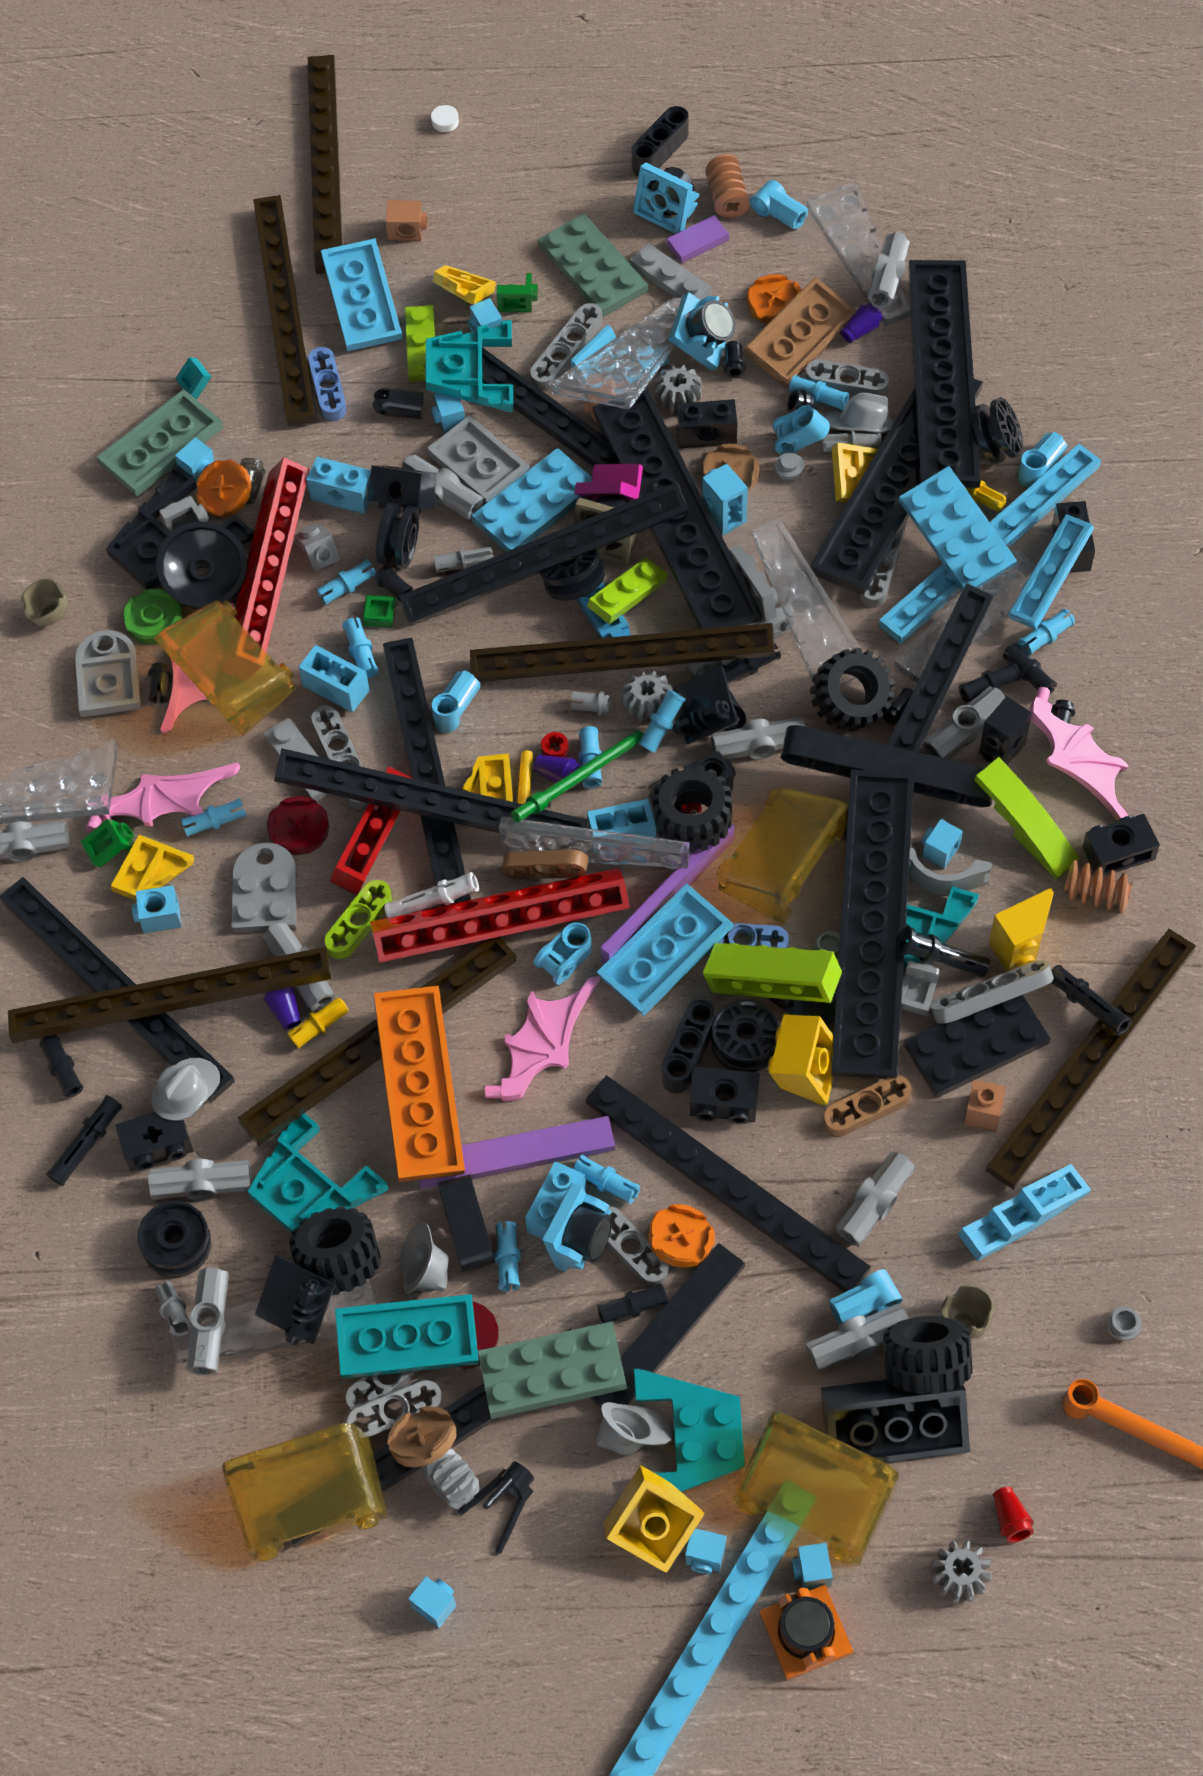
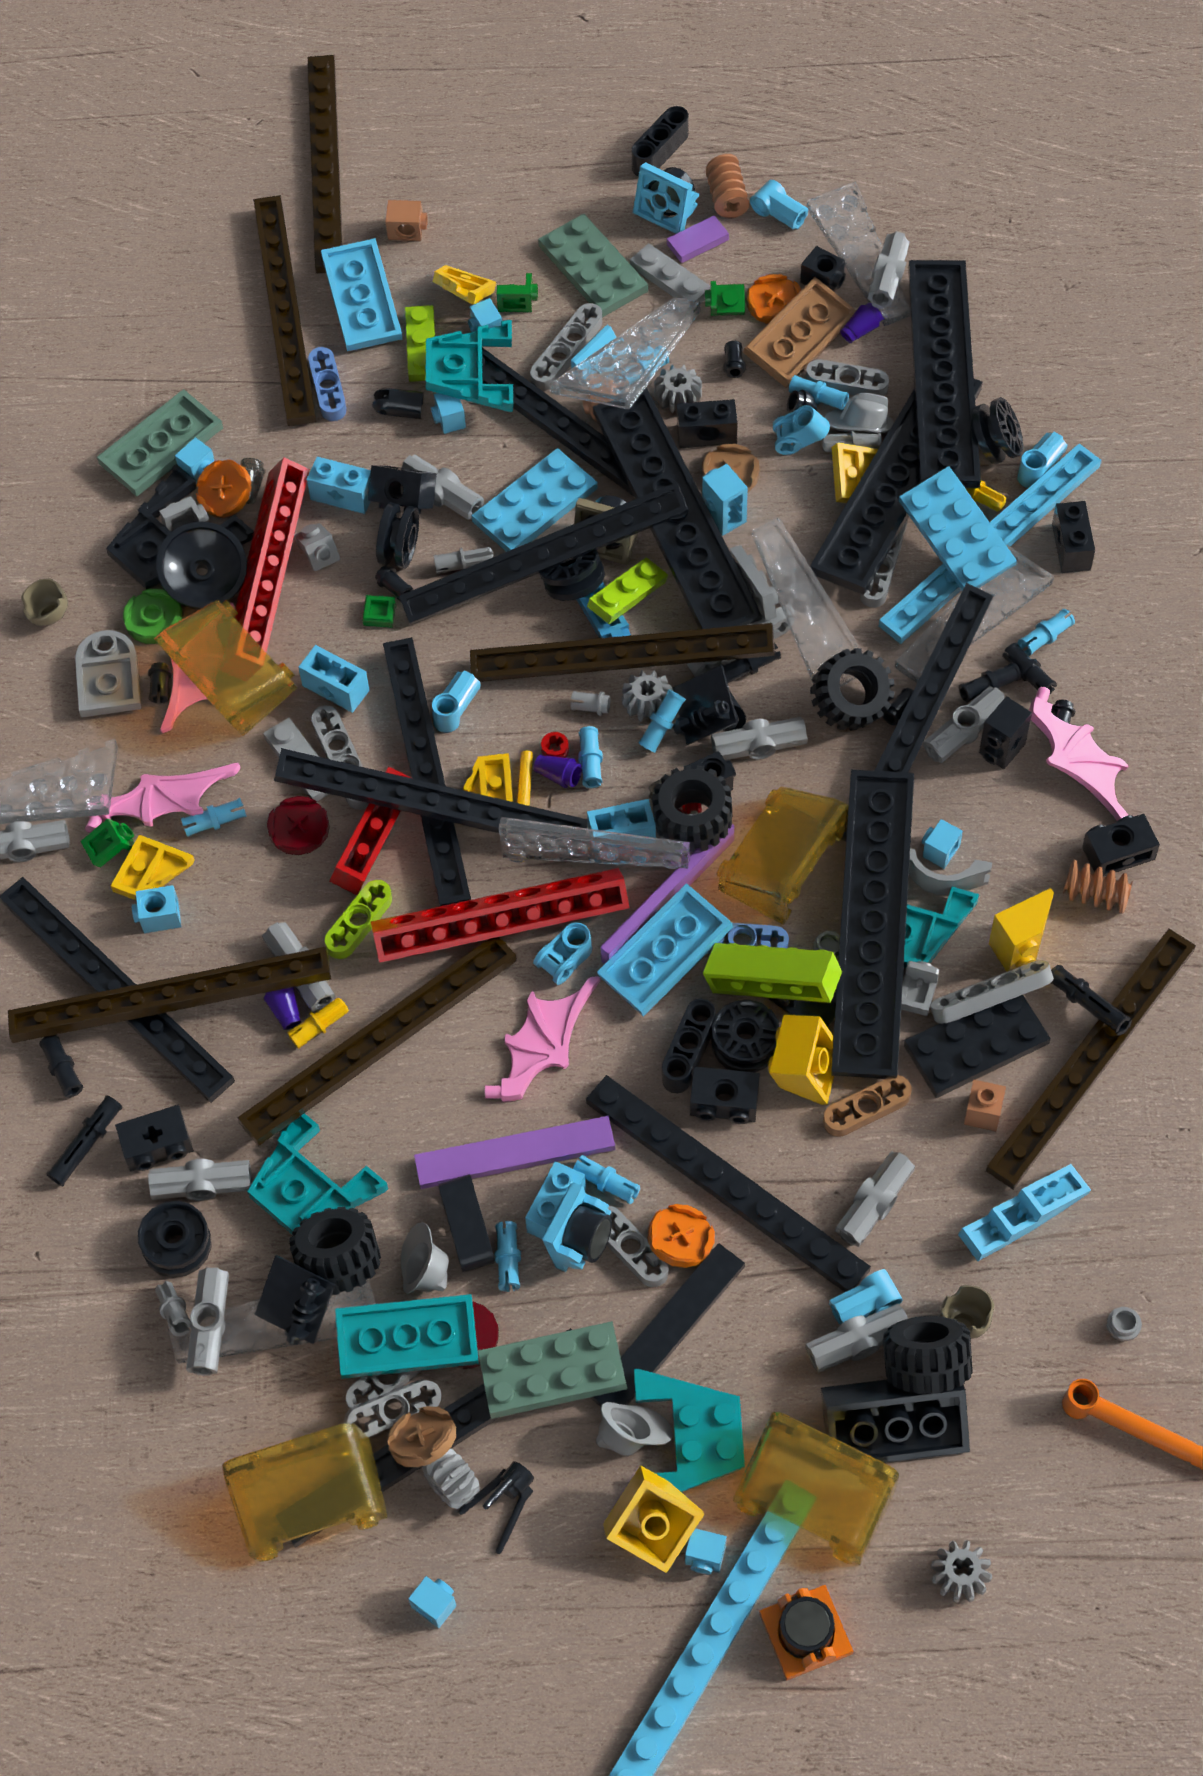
(184, 1088): light grey piece -> none
(193, 377): teal plate -> none
(264, 892): light grey plate -> none
(346, 582): medium azure pin -> none
(359, 646): medium azure pin -> none
(418, 1084): orange plate -> none
(443, 893): white pin -> none
(445, 118): white tile -> none
(477, 458): light grey plate -> none
(539, 800): green bar -> none
(545, 864): medium nougat beam -> none
(612, 480): dark pink panel -> none
(632, 1304): black pin -> none
(707, 328): piece -> none
(725, 299): none -> green bracket
(789, 466): light grey plate -> none
(812, 1566): medium azure plate -> none
(825, 267): none -> black brick
(841, 753): black beam -> none
(931, 950): black pin -> none
(1012, 1516): red cone -> none
(1027, 816): lime slope -> none
(1050, 571): medium azure tile -> none

